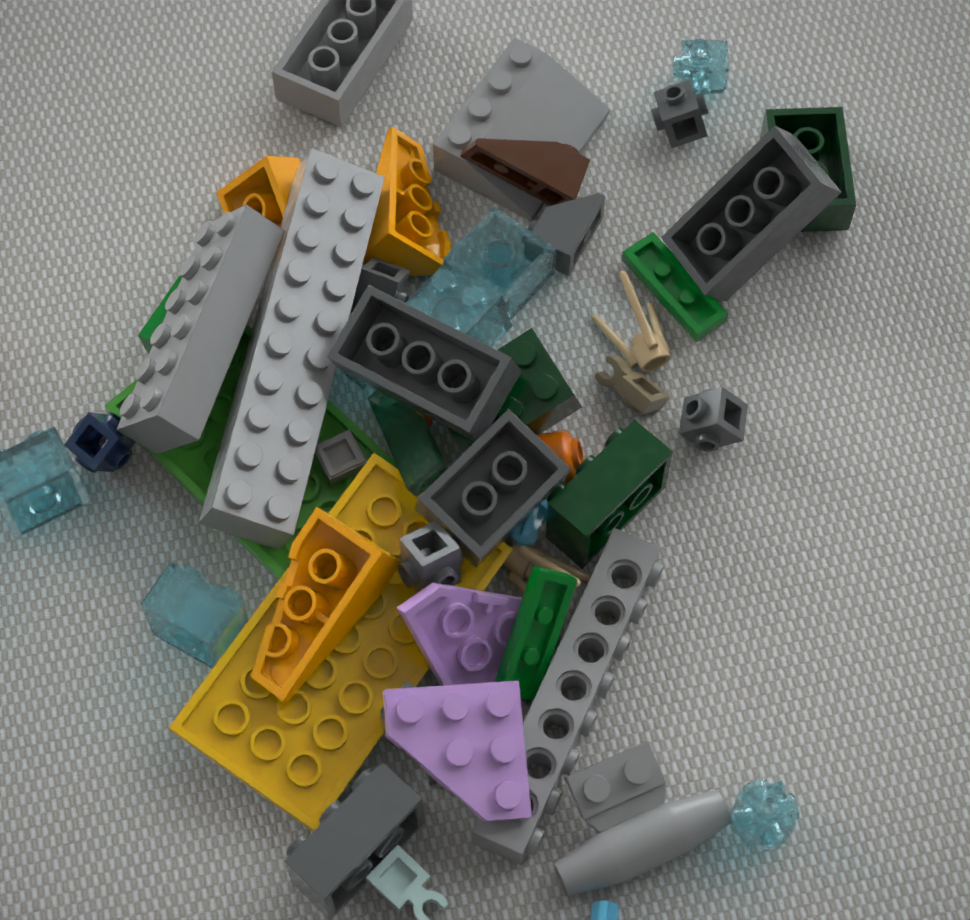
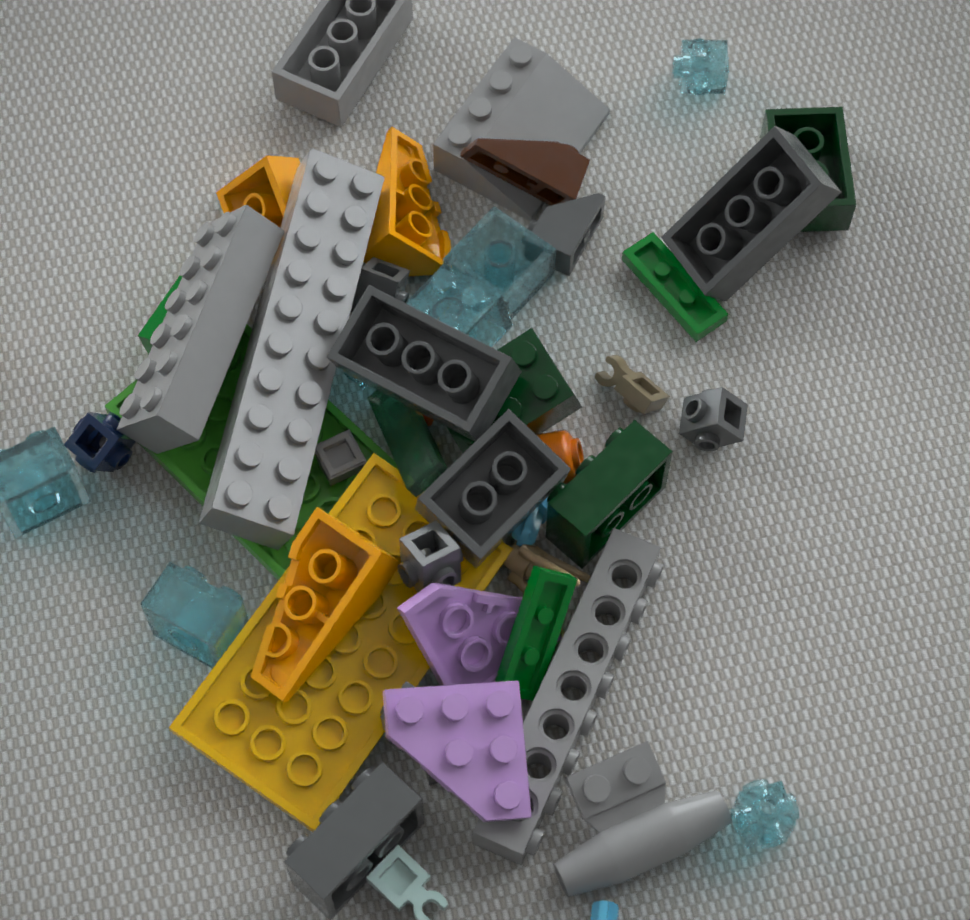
(649, 346): tan plant -> none
(680, 113): dark grey brick -> none

